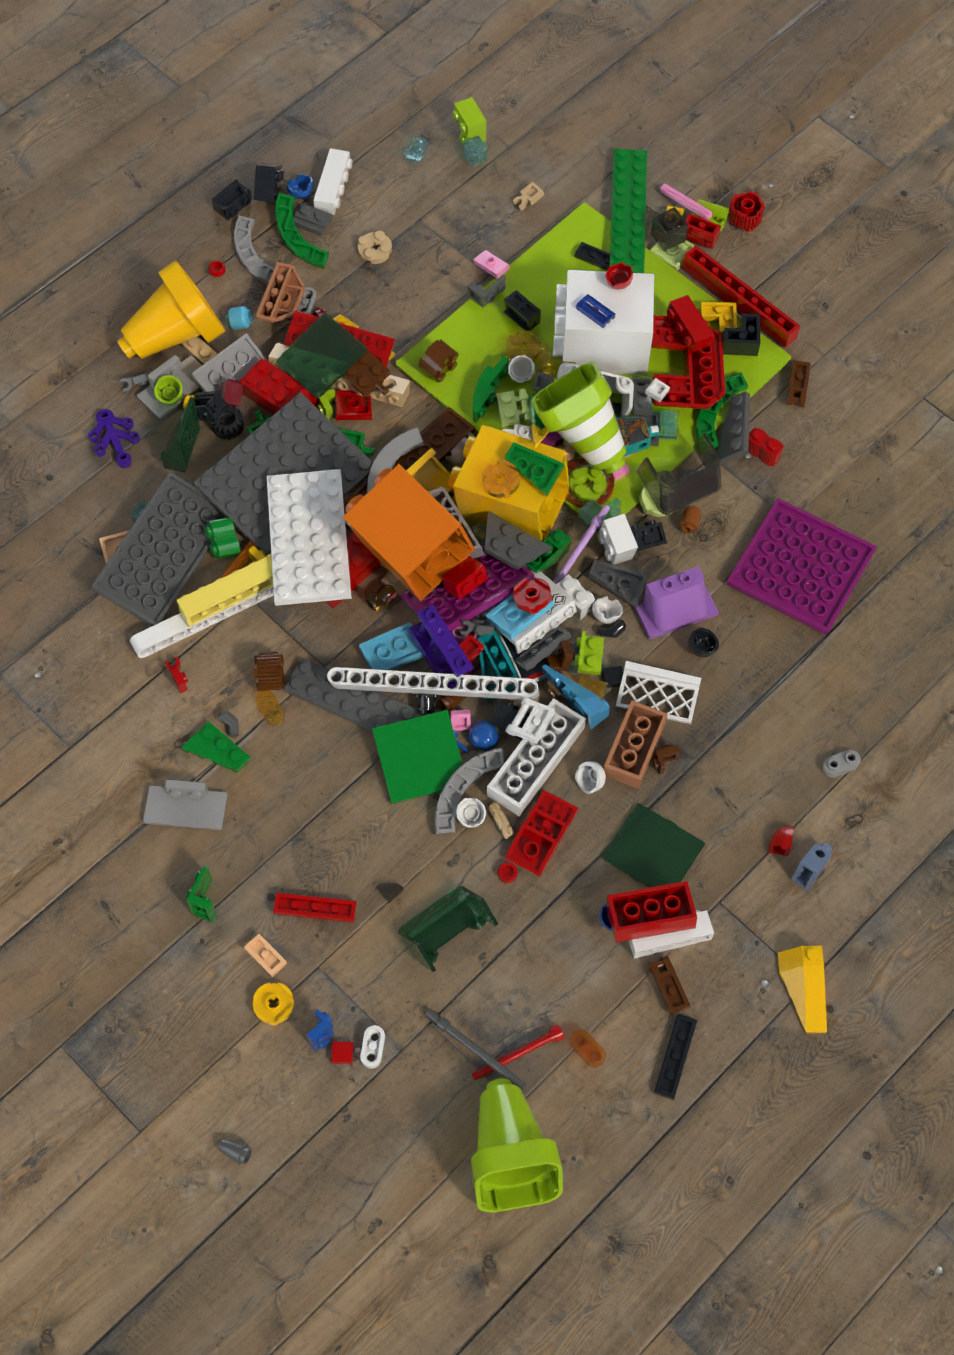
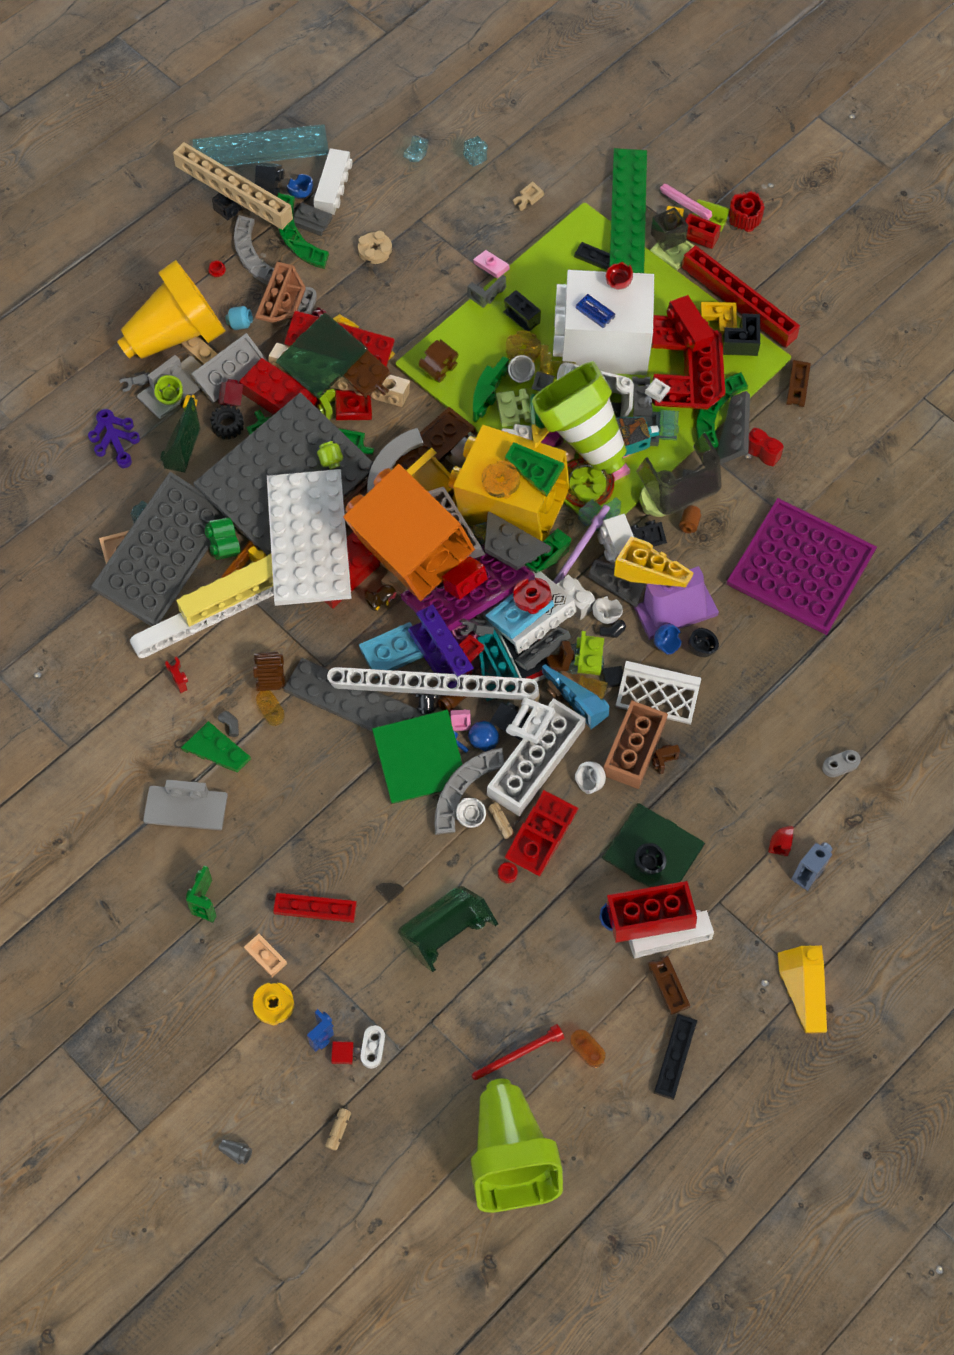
(209, 405): black hinge -> none
(233, 185): none -> tan brick
(265, 145): none -> clear light blue plate
(330, 455): none -> lime head
(338, 1129): none -> tan axle
(444, 1025): dark grey bar -> none
(470, 120): lime brick -> none
(643, 564): none -> yellow wedge
(648, 862): none -> black helmet
(667, 638): none -> blue hair

